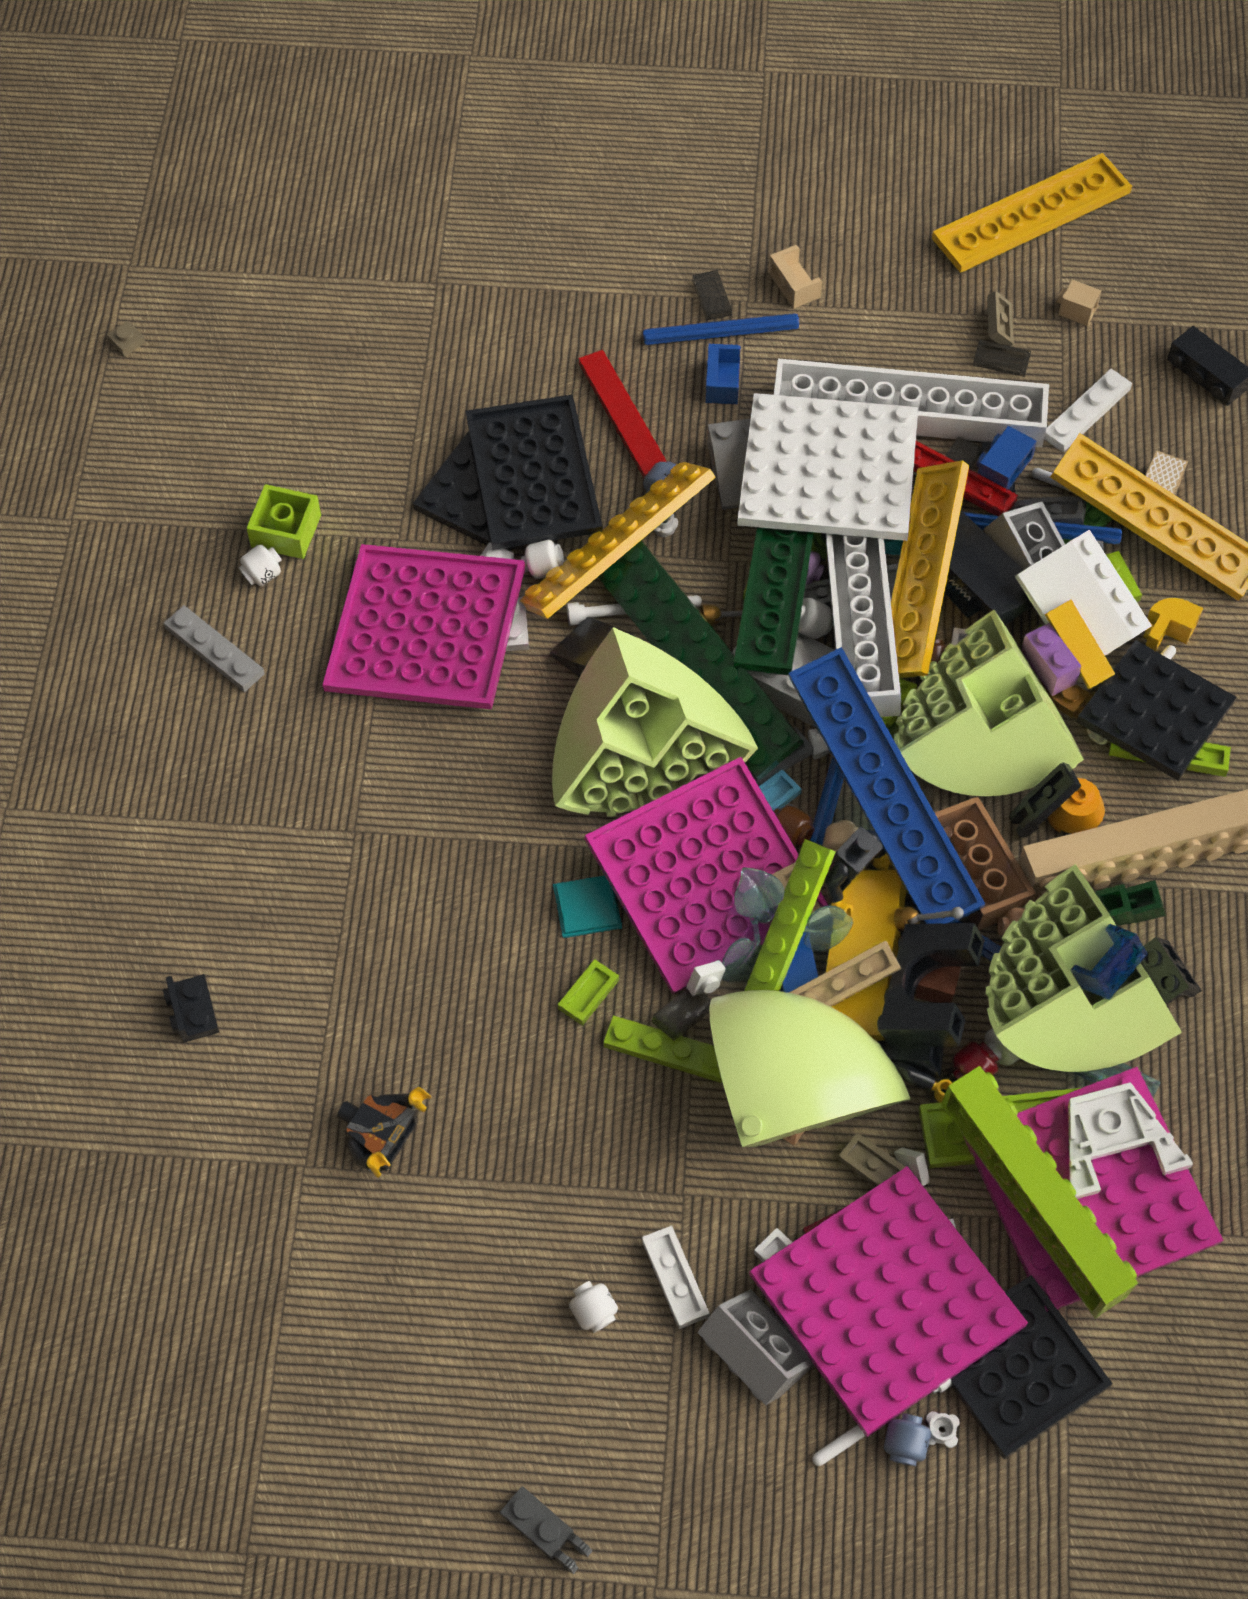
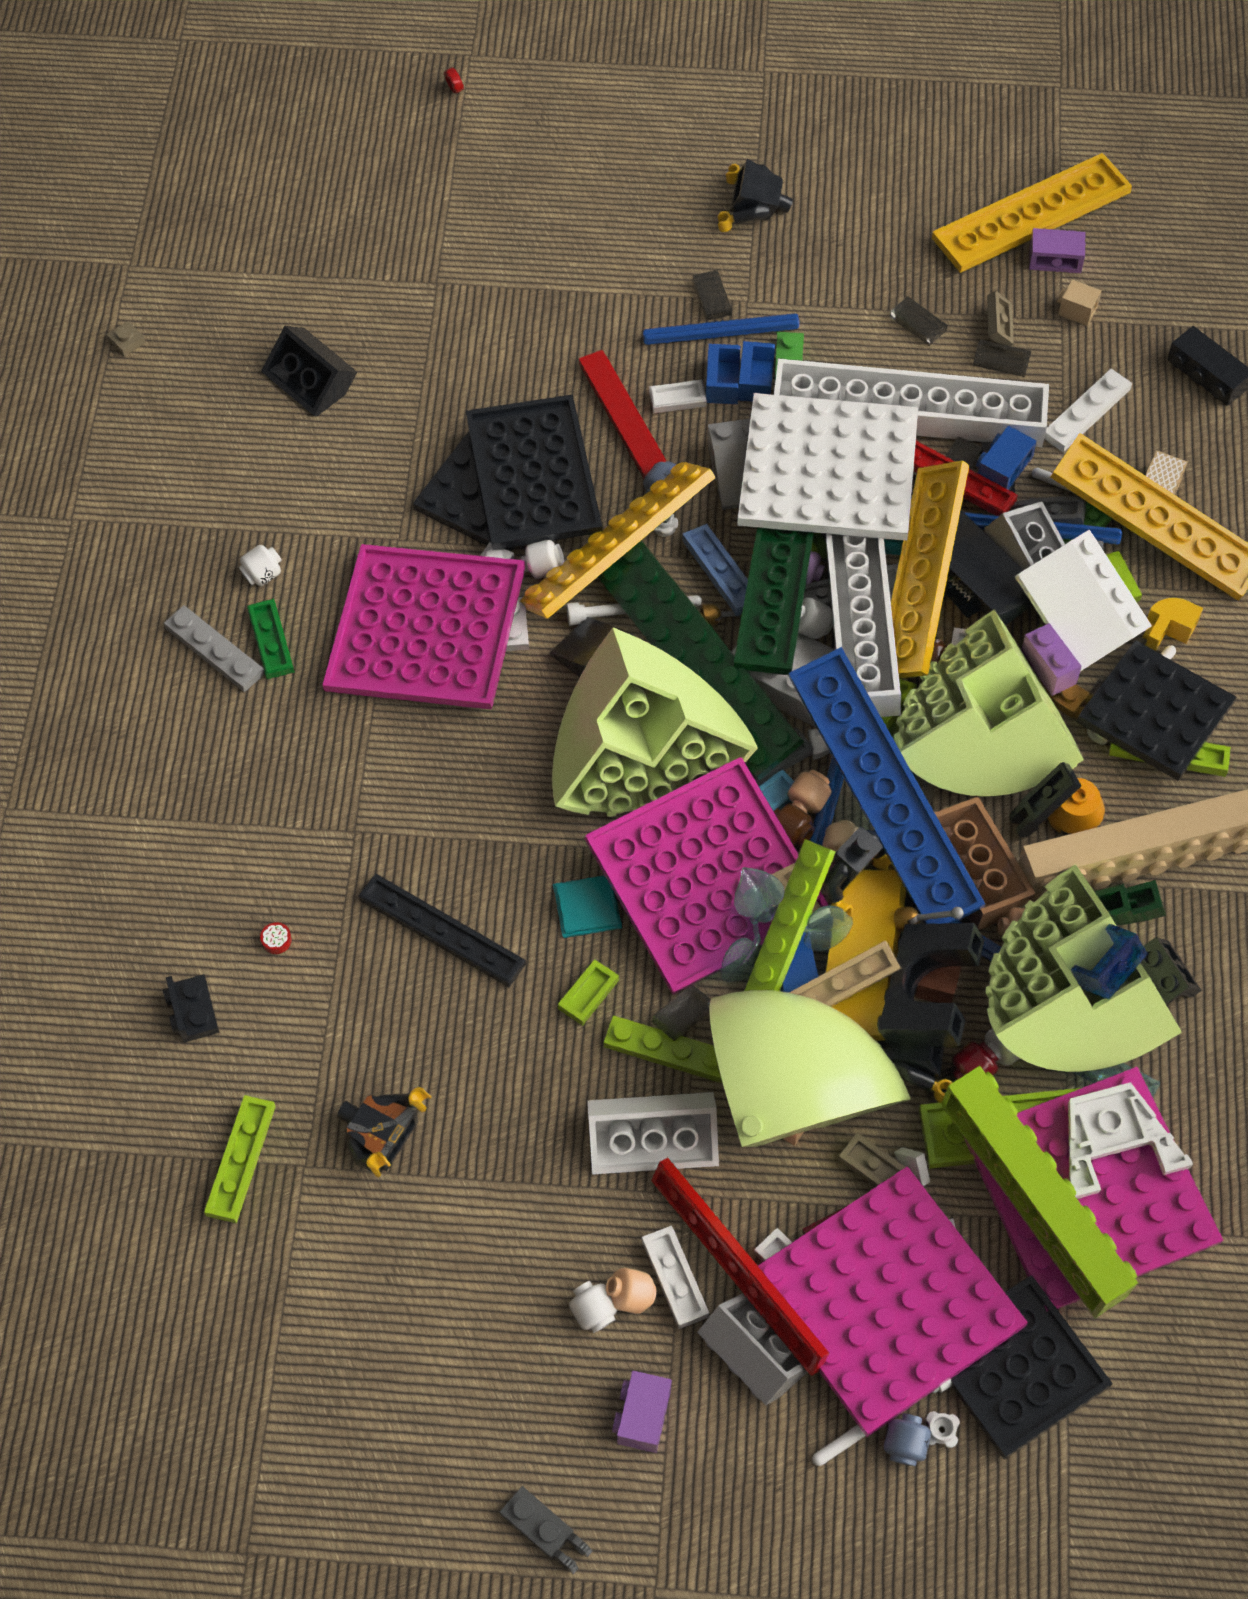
(240, 1159): none -> lime plate
(270, 639): none -> green tile
(276, 938): none -> tile
(284, 521): lime brick -> none
(308, 370): none -> black slope
(442, 930): none -> black tile
(453, 80): none -> red tile
(631, 1290): none -> light nougat head
(643, 1411): none -> medium lavender brick
(645, 1130): none -> white slope
(677, 396): none -> white tile
(706, 978): white plate -> none
(718, 566): none -> medium blue plate
(740, 1267): none -> red tile
(754, 195): none -> black torso
(756, 369): none -> blue panel
(789, 347): none -> bright green plate
(792, 278): tan panel -> none
(810, 791): none -> light nougat head
(918, 320): none -> clear smoke tile
(1057, 250): none -> medium lavender brick
(1080, 641): yellow tile -> none

